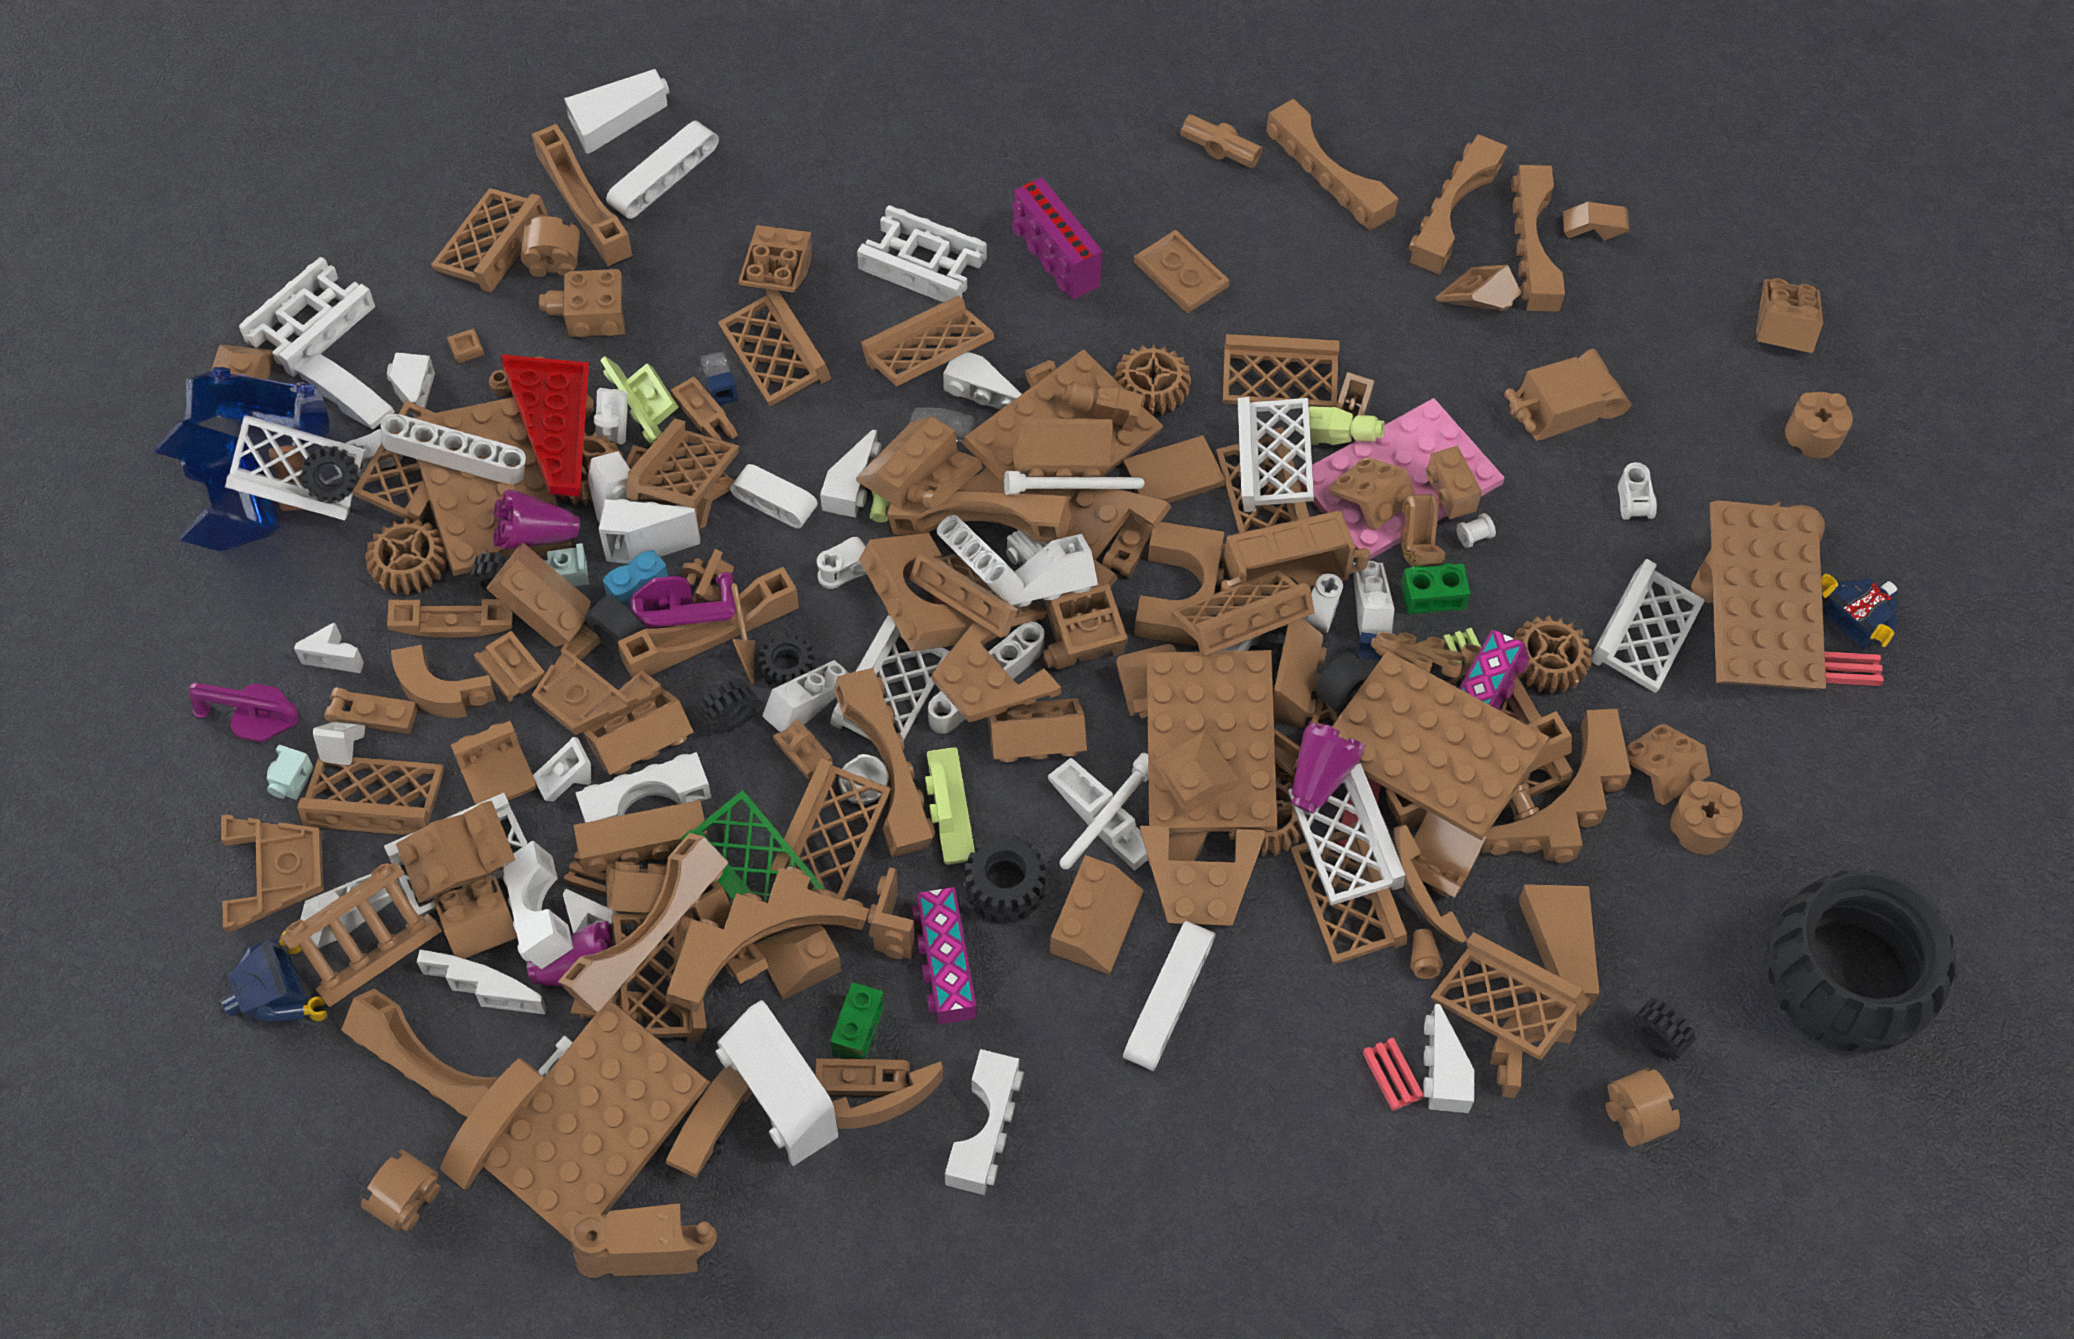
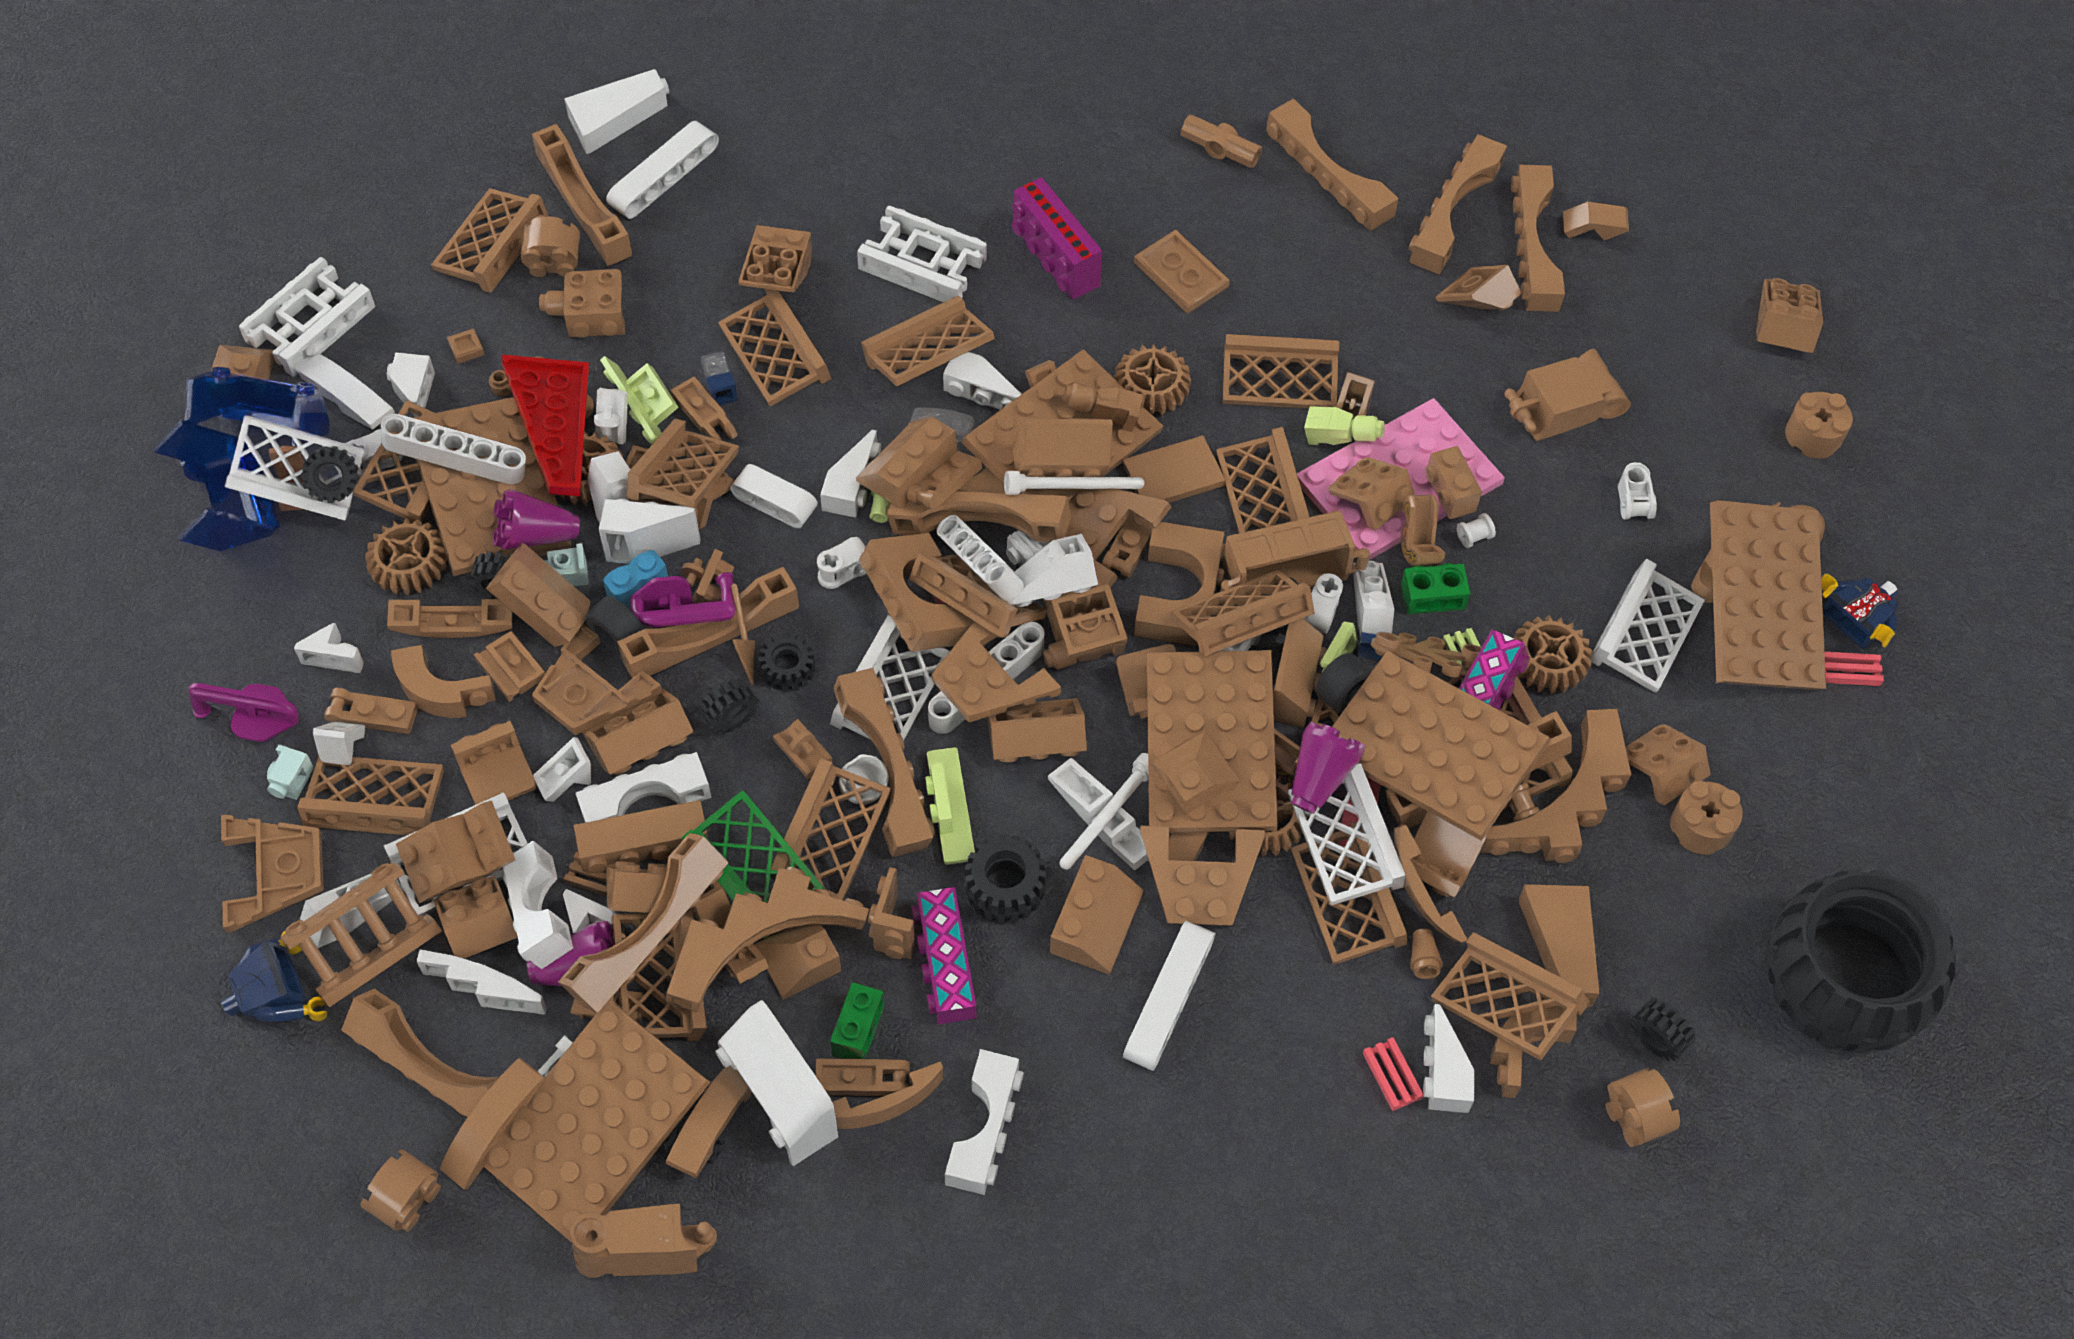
(802, 696): white slope -> none
(1251, 459): white fence -> none
(1343, 642): none -> yellowish green tile

